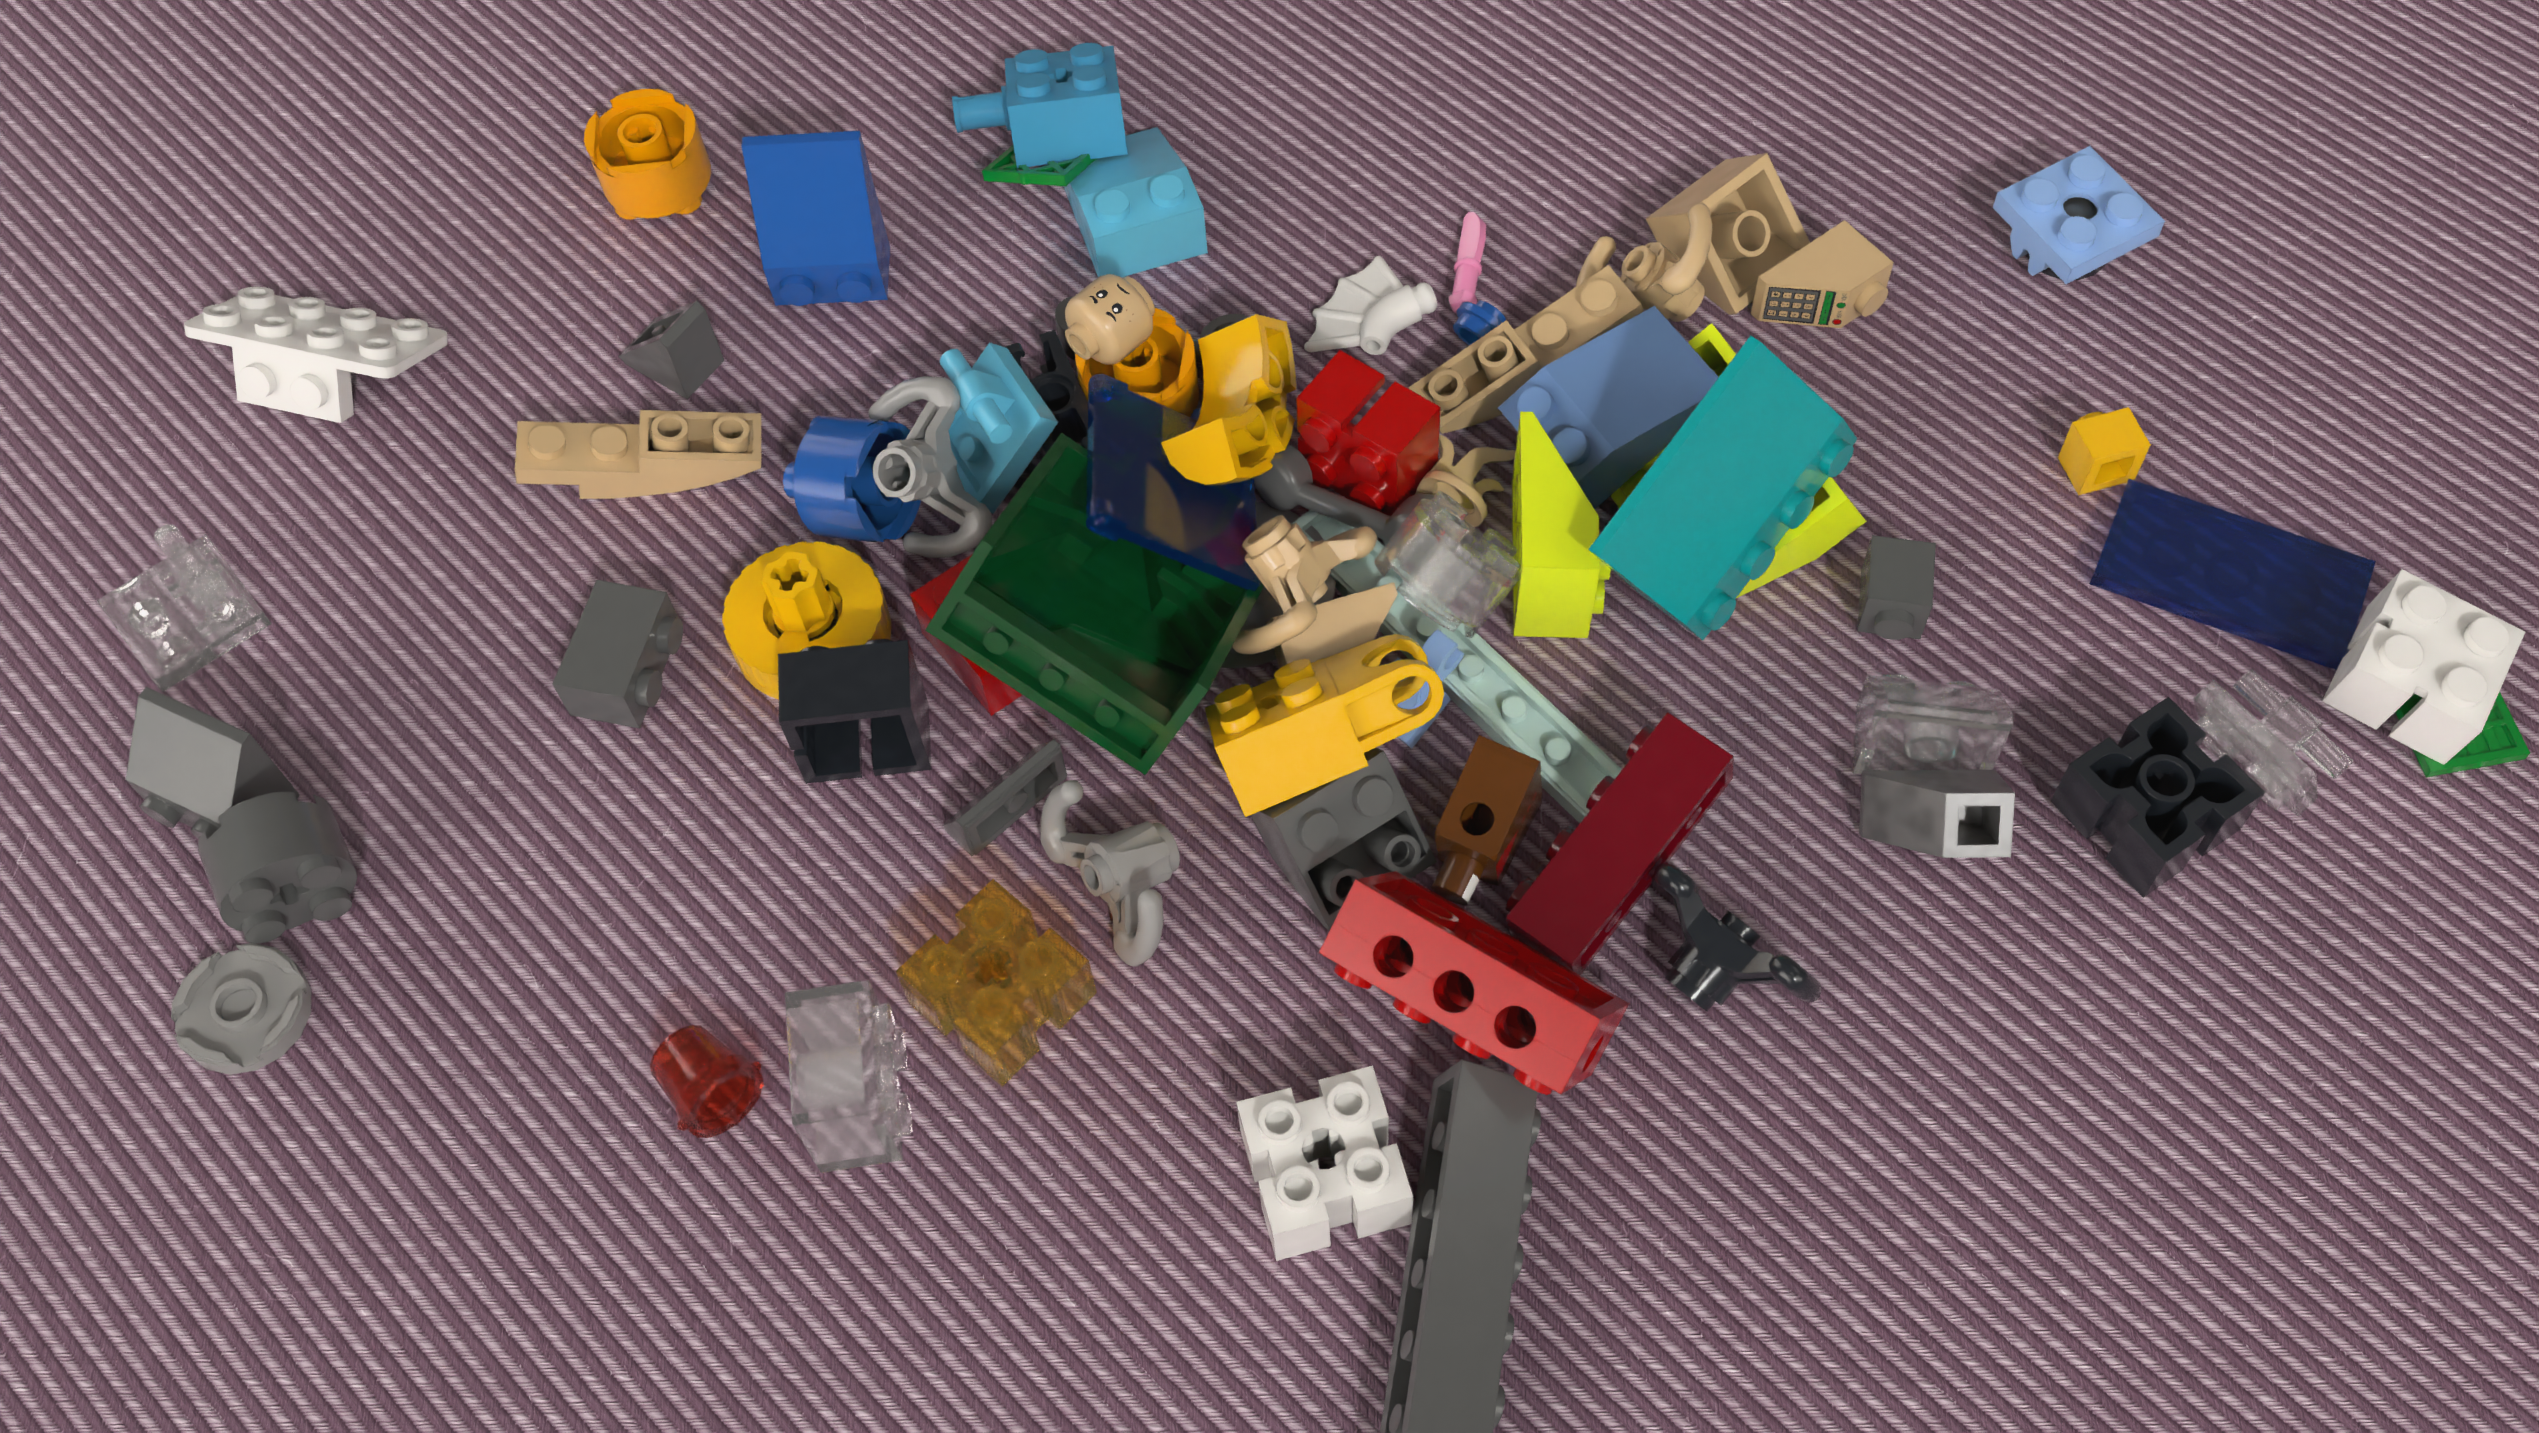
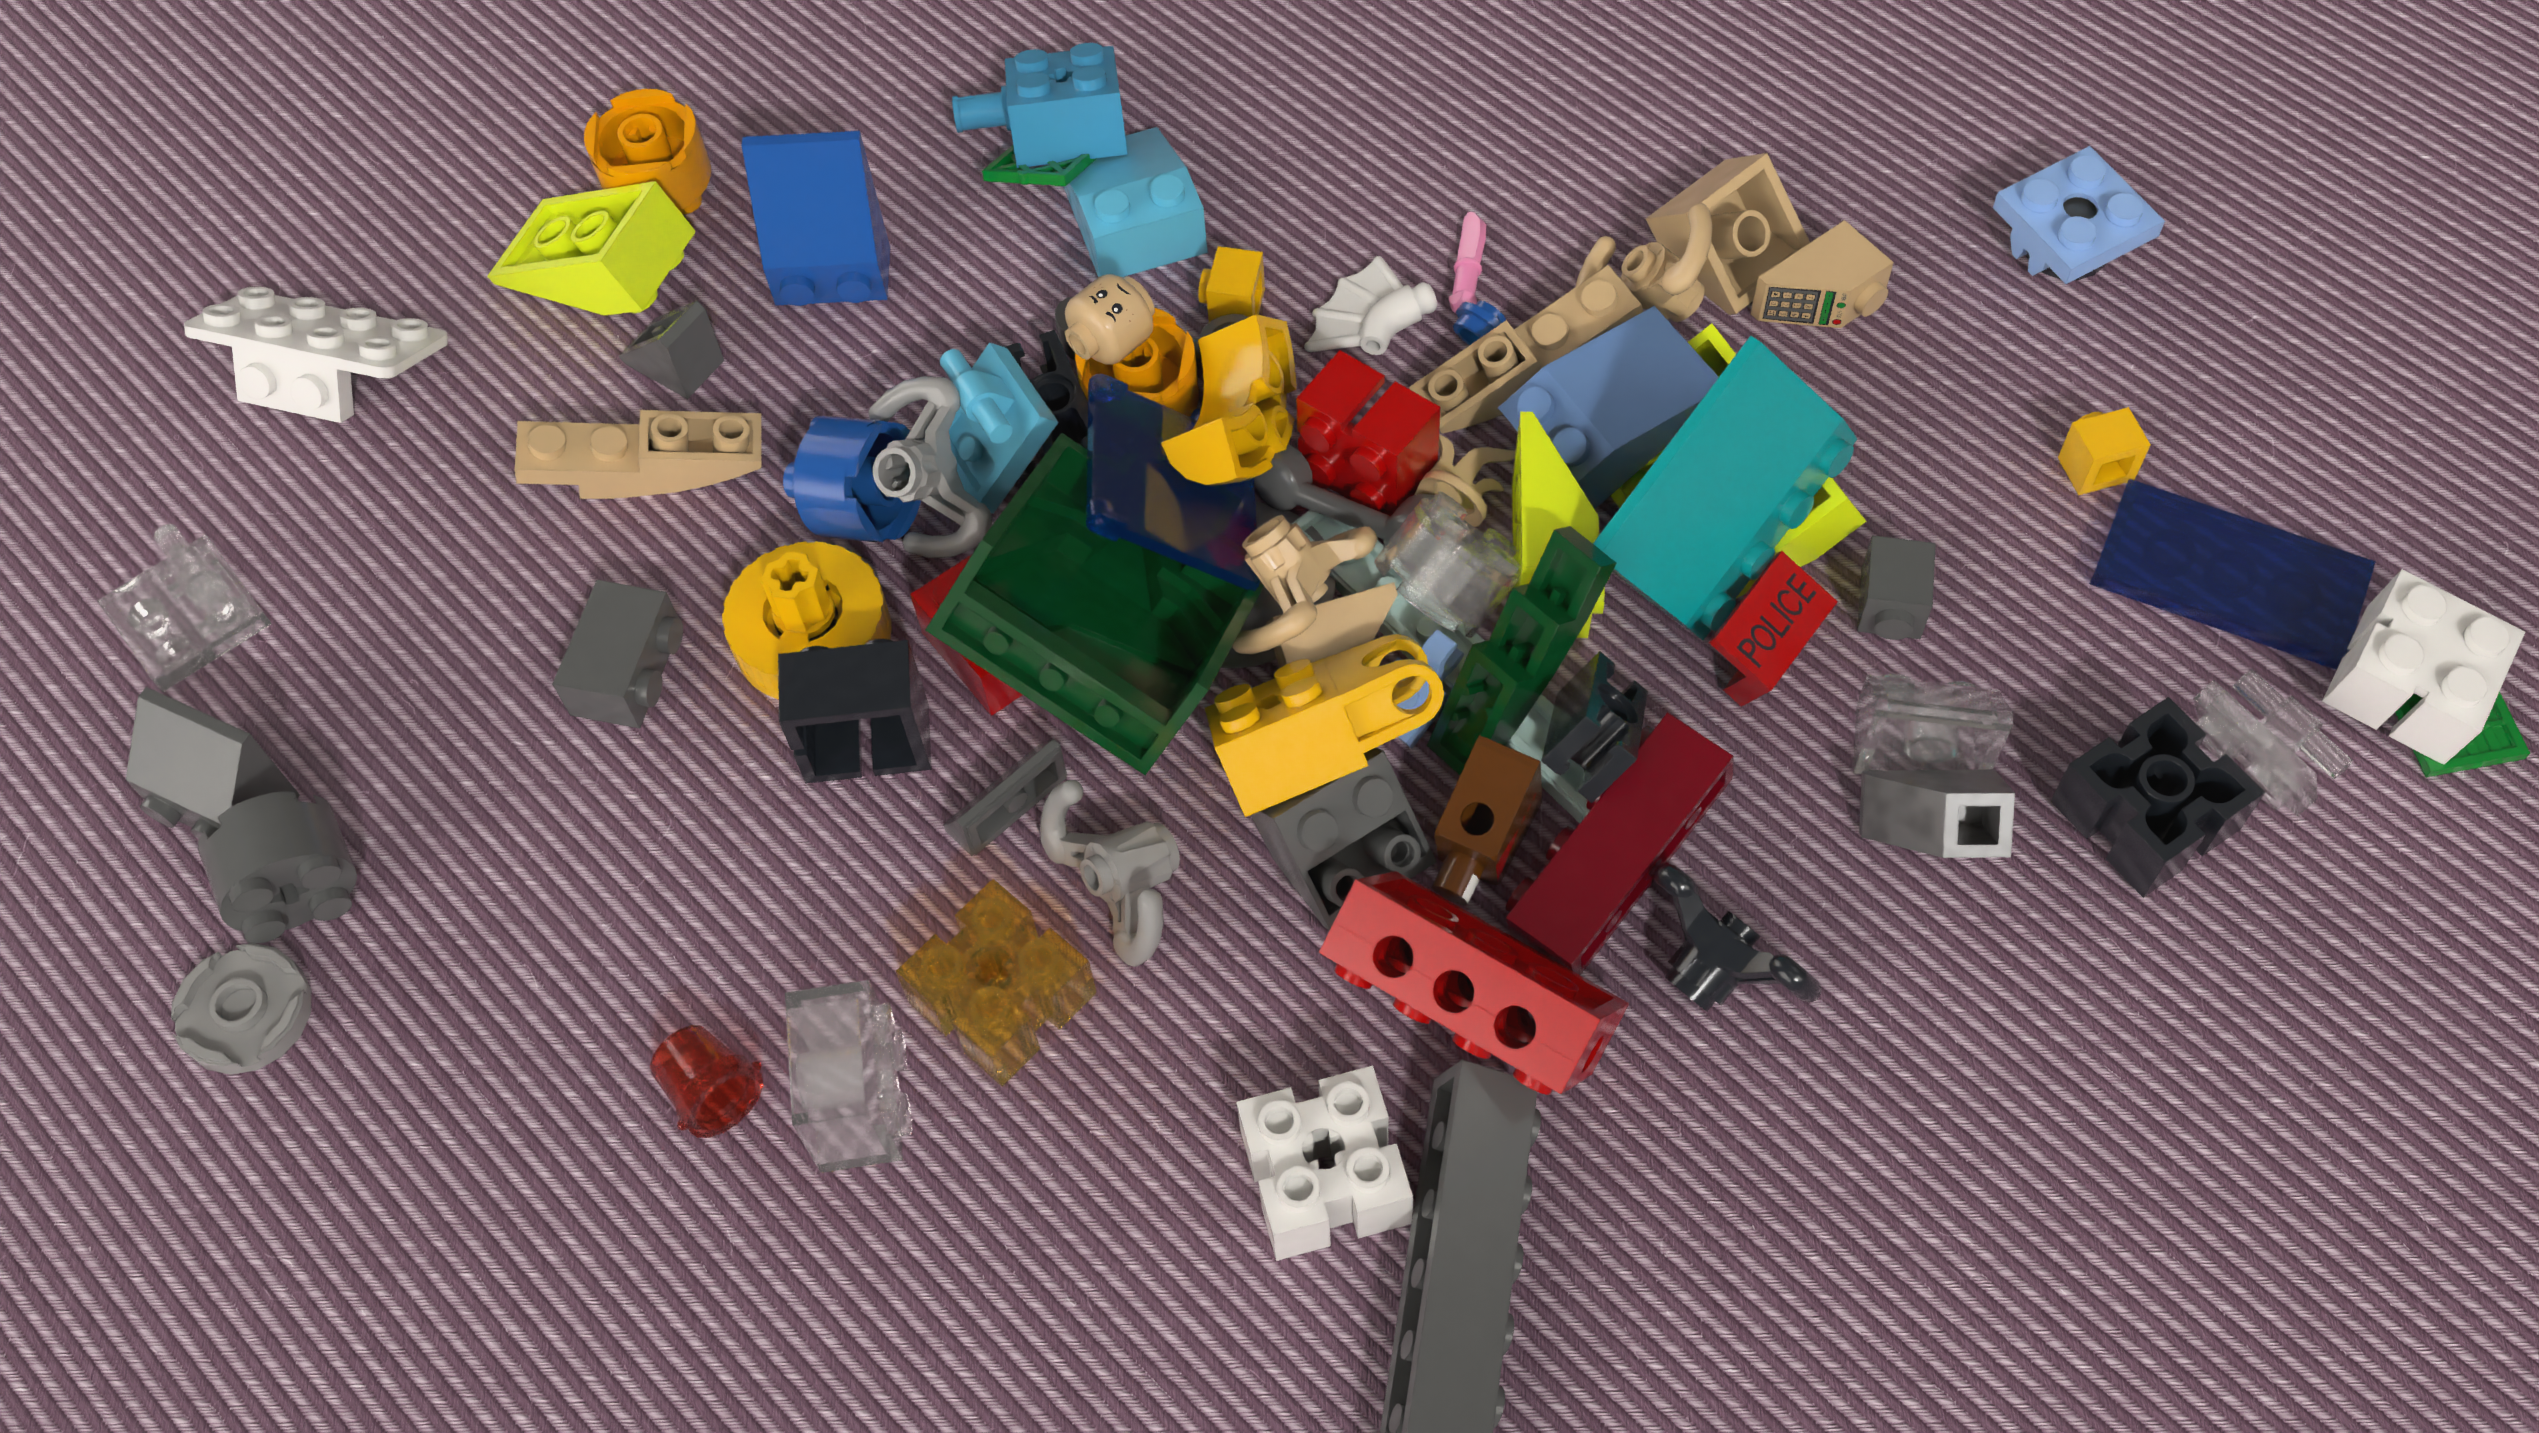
(597, 249): none -> neon yellow slope
(1233, 283): none -> yellow plate
(1525, 649): none -> dark green slope
(1595, 727): none -> black piece
(1770, 627): none -> red panel

